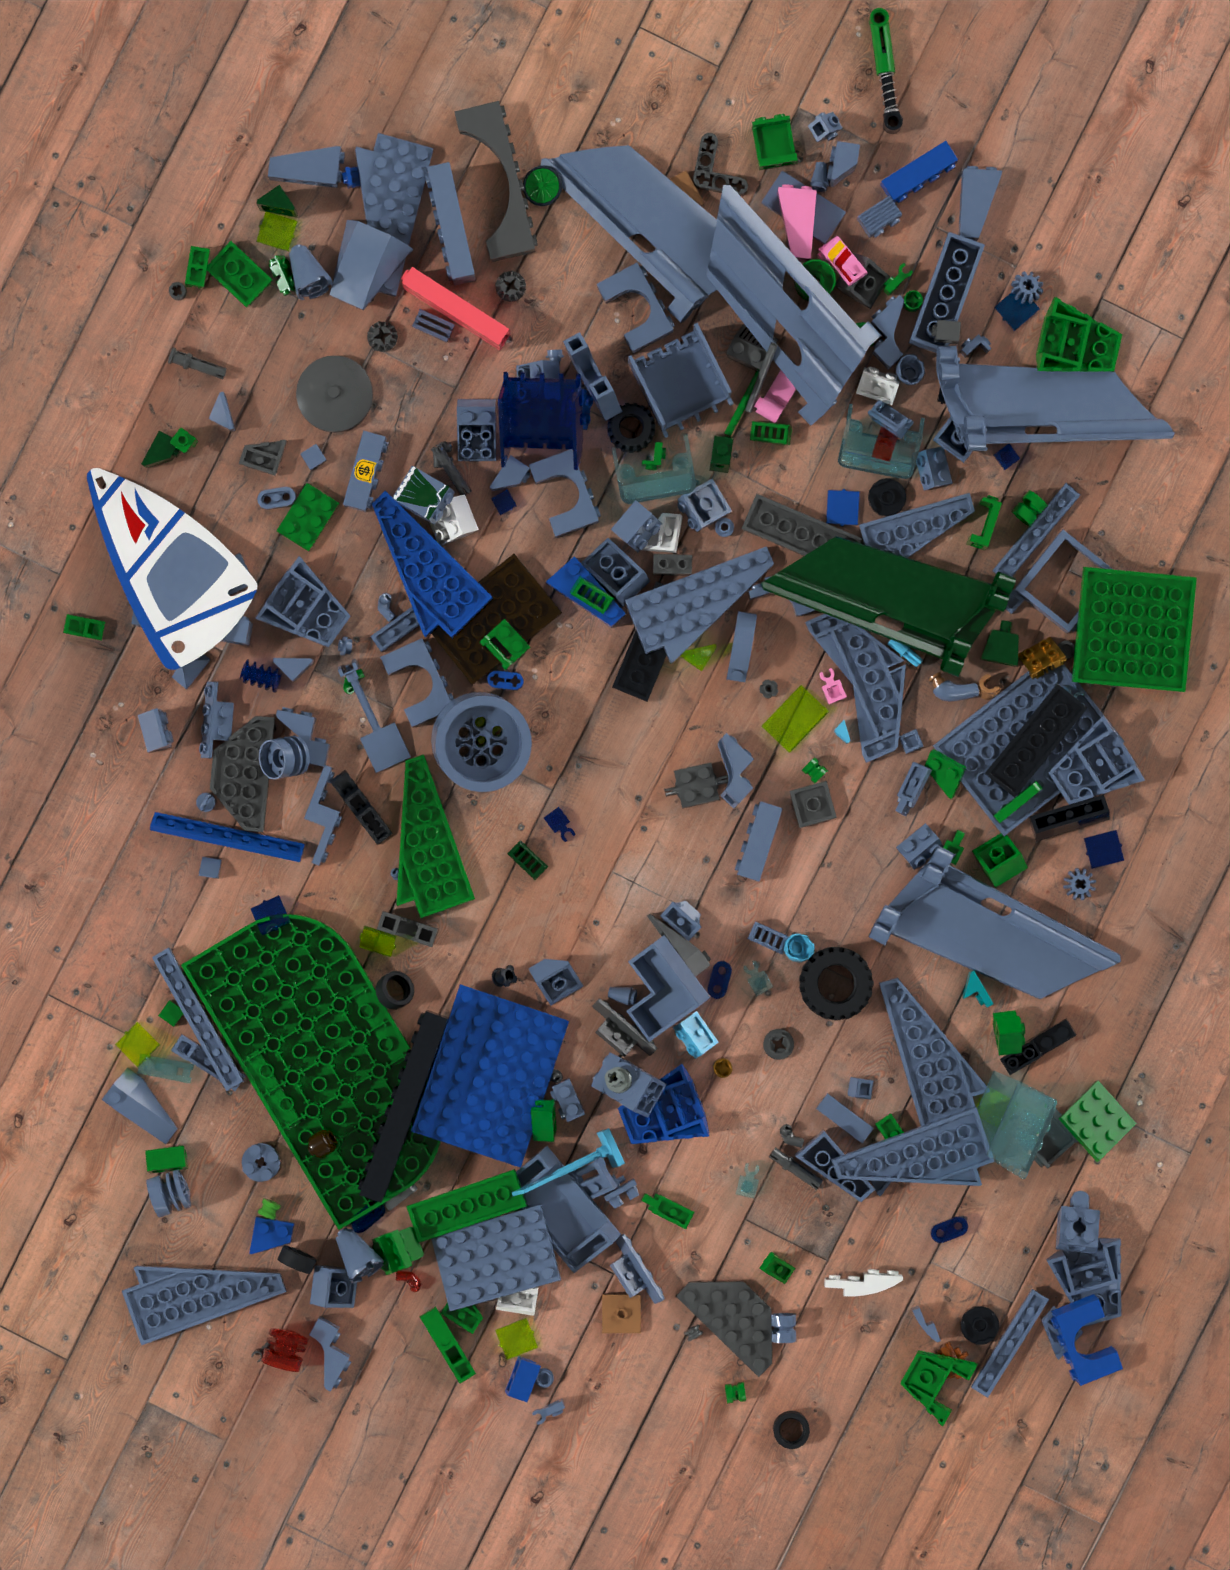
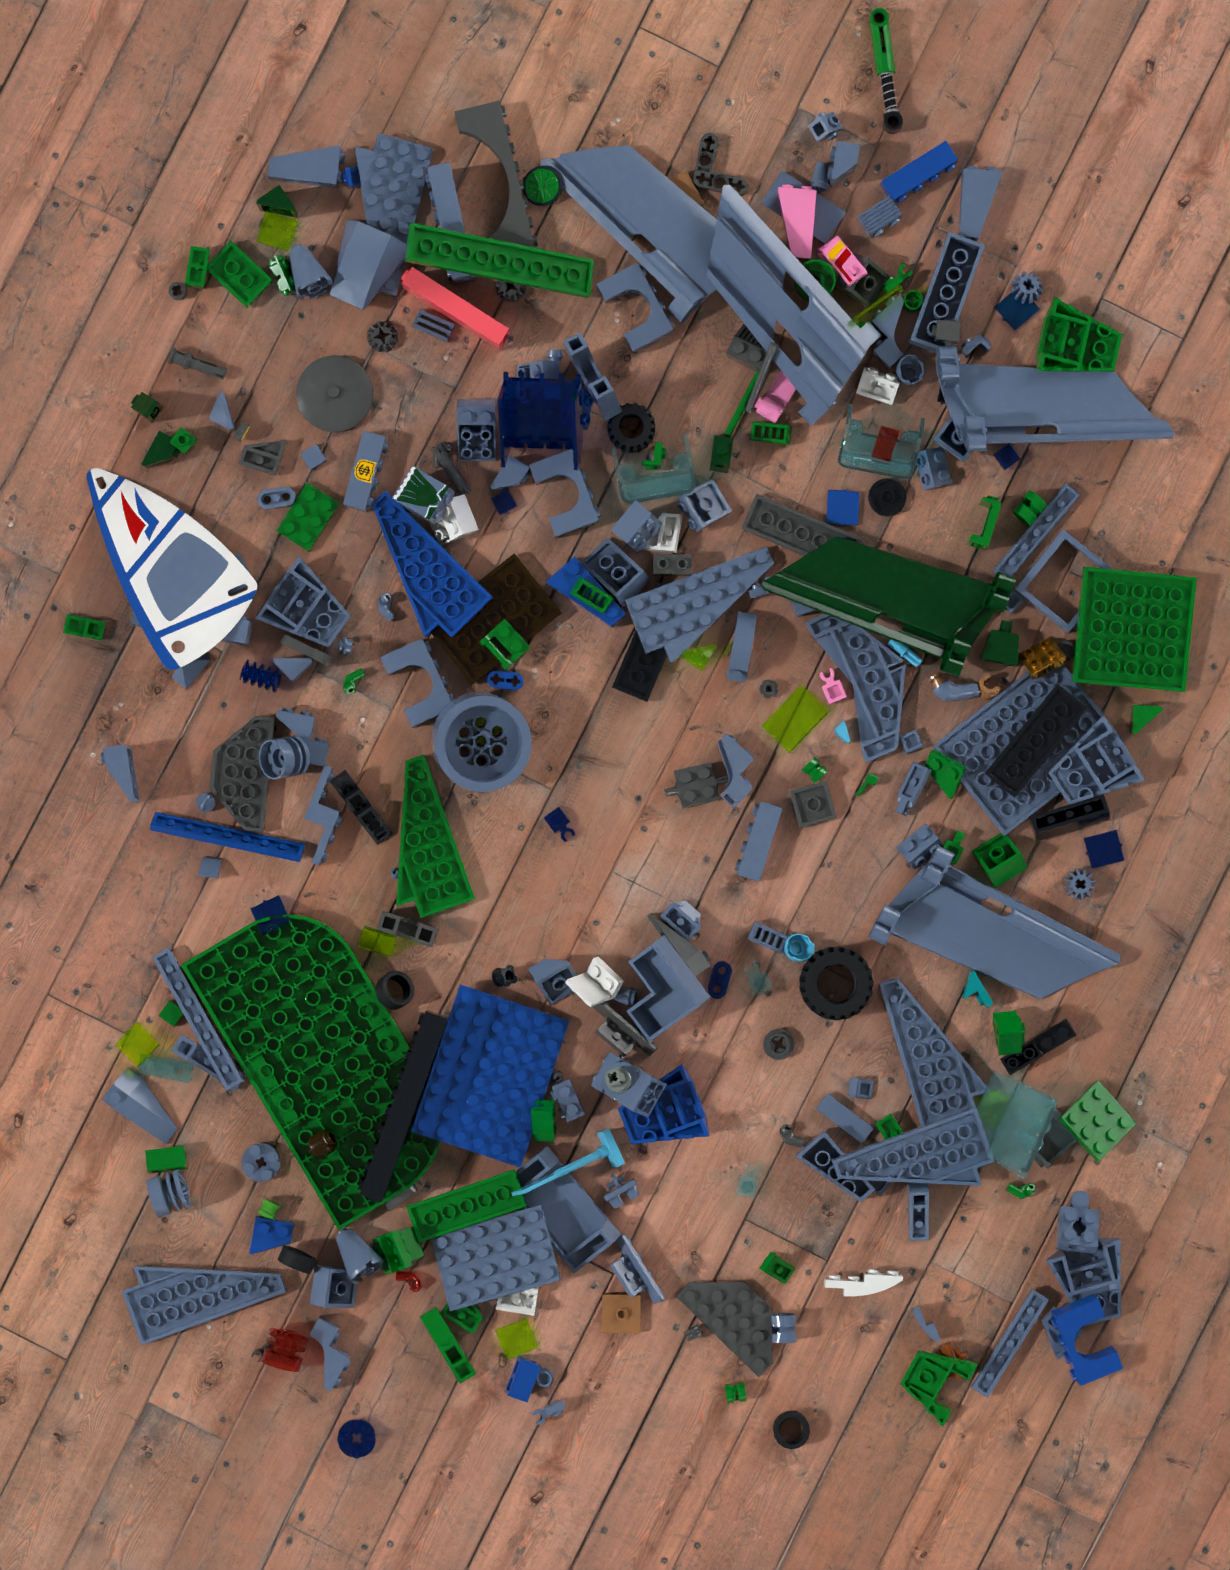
(121, 766): none -> sand blue slope
(146, 406): none -> dark green slope
(155, 730): sand blue slope -> none
(217, 720): sand blue bracket -> none
(242, 431): none -> dark grey tile
(307, 650): none -> dark grey beam
(356, 1427): none -> clear blue plate
(367, 1220): clear blue plate -> none
(384, 744): sand blue piece -> none
(395, 630): sand blue tile -> none
(499, 260): none -> green plate
(515, 849): dark green slope -> none
(596, 984): none -> white bracket
(598, 1184): sand blue plate -> none
(669, 1209): green hinge -> none
(681, 380): sand blue windscreen -> none
(695, 1035): medium azure bracket -> none
(720, 532): sand blue plate -> none
(722, 1067): pearl gold wheel -> none
(774, 142): green panel -> none
(798, 1170): dark grey pin -> none
(870, 779): none -> green hand
(890, 419): sand blue hinge -> none
(894, 291): none -> clear neon green piece
(915, 528): sand blue wing -> none
(918, 1211): none -> sand blue slope
(949, 1230): clear blue plate -> none
(979, 1325): black tile -> none
(1017, 802): green beam -> none
(1021, 1192): none -> green arm
(1141, 716): none -> green slope

